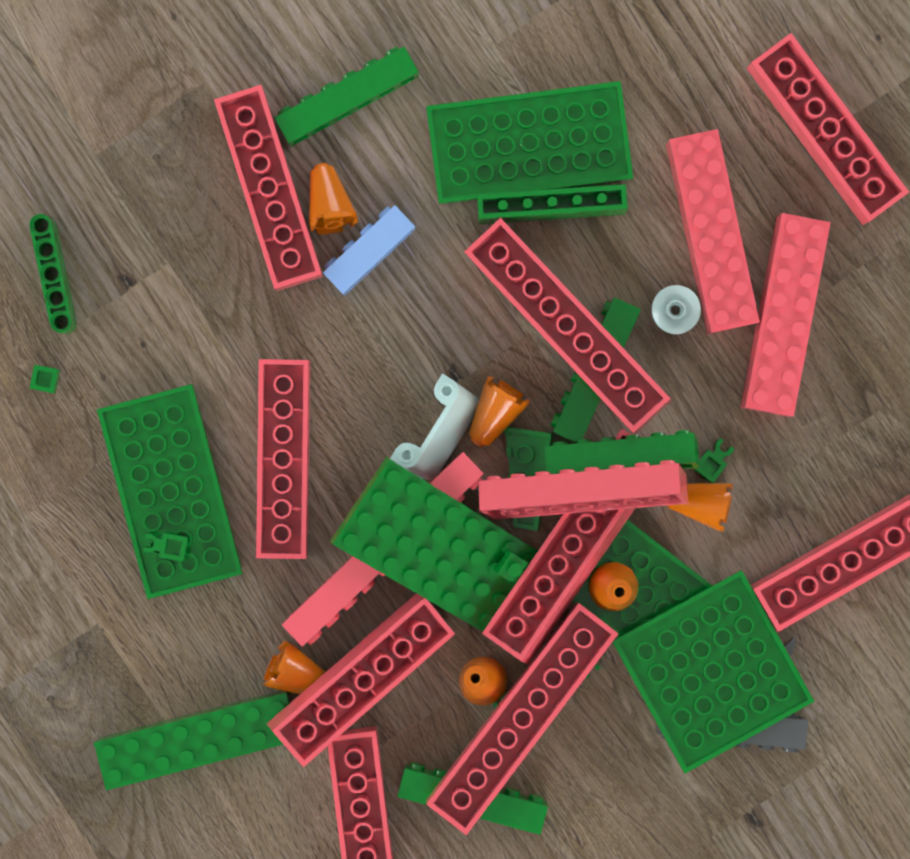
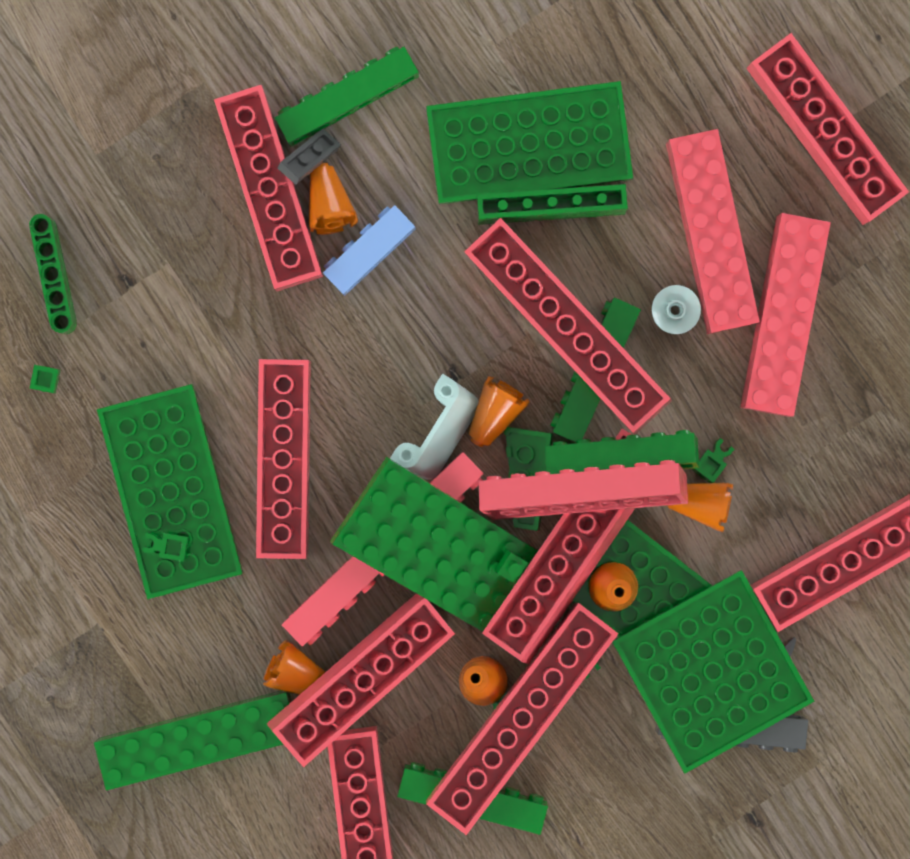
(309, 156): none -> dark grey plate

